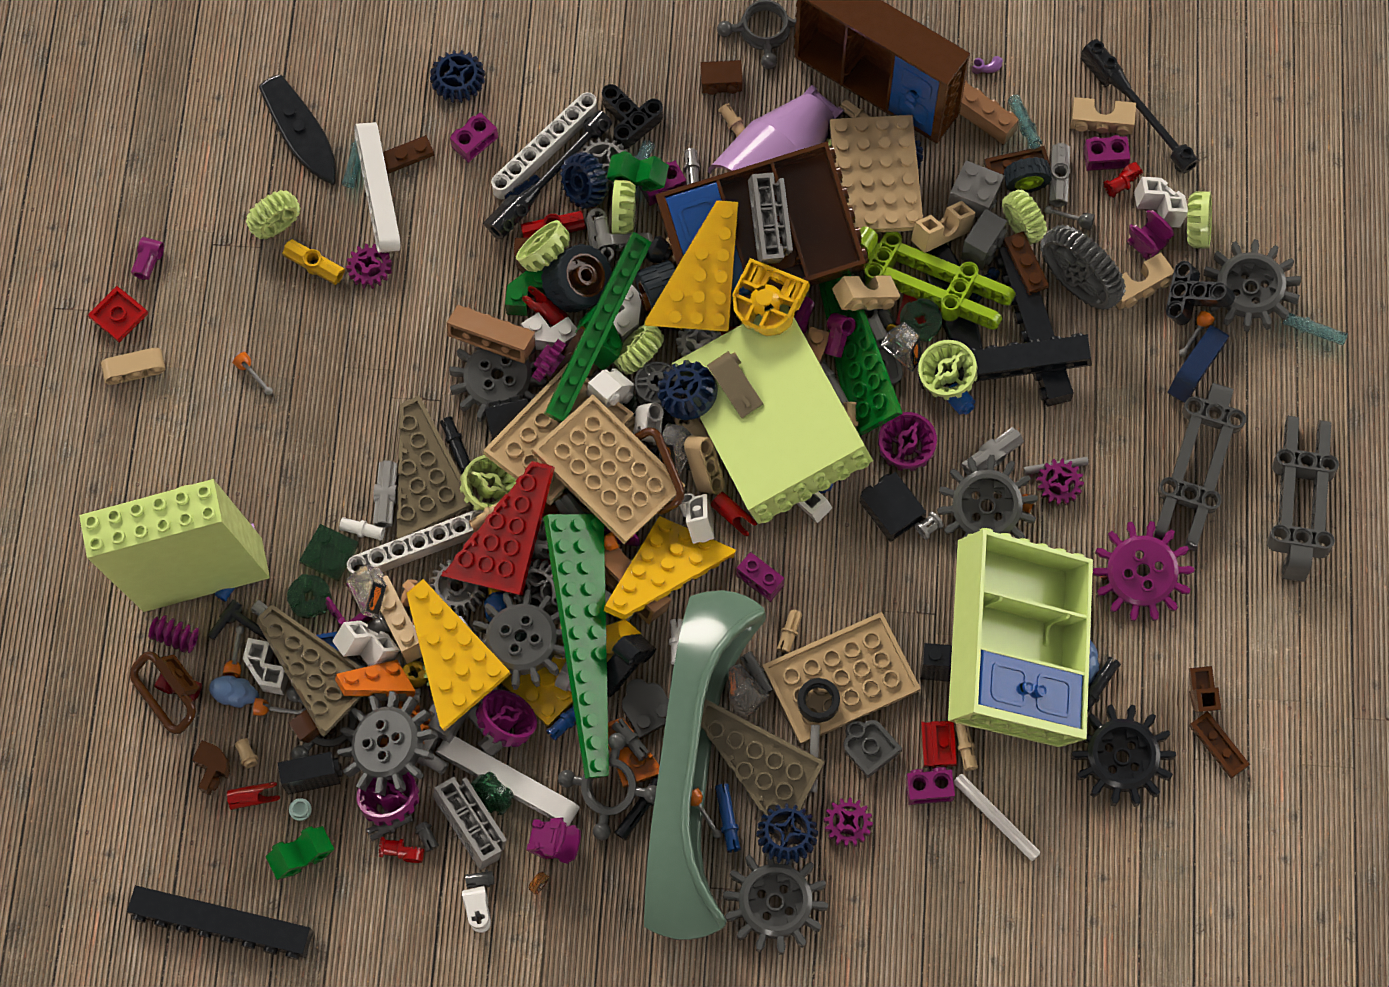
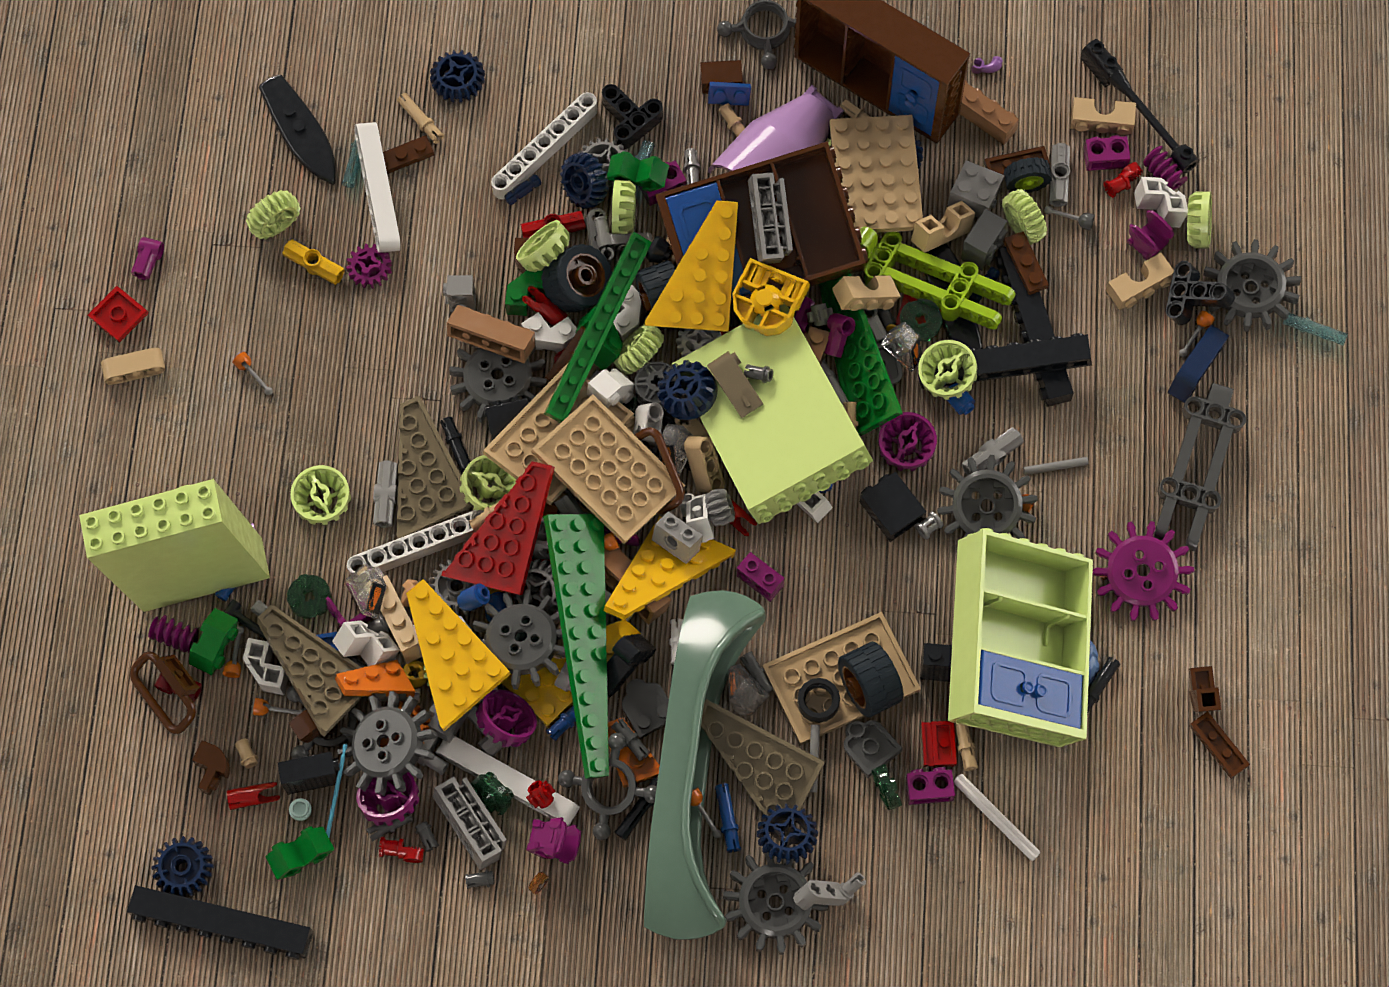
(172, 857): none -> dark blue gear
(217, 633): none -> green brick
(233, 691): medium blue arm -> none
(317, 479): none -> yellowish green gear
(329, 552): clear green plate -> none
(336, 790): none -> medium azure piece
(362, 528): white pin -> none
(425, 124): none -> tan pin
(460, 291): none -> light grey brick
(473, 597): none -> blue brick
(477, 139): magenta brick -> none
(477, 905): white piece -> none
(518, 206): black bar -> none
(540, 794): none -> red gear
(548, 360): magenta gear -> none
(677, 537): none -> light grey brick
(719, 507): none -> light grey gear
(729, 93): none -> blue plate
(764, 373): none -> dark grey pin
(789, 631): tan axle -> none
(819, 314): none -> light grey gear
(828, 892): none -> light grey beam
(855, 816): magenta gear -> none
(870, 679): none -> black wheel
(887, 787): none -> clear green plate
(1027, 128): clear light blue pin -> none
(1057, 473): magenta gear -> none
(1082, 267): dark grey gear -> none
(1145, 755): black gear -> none
(1161, 168): none -> magenta piece
(1300, 555): dark grey beam -> none

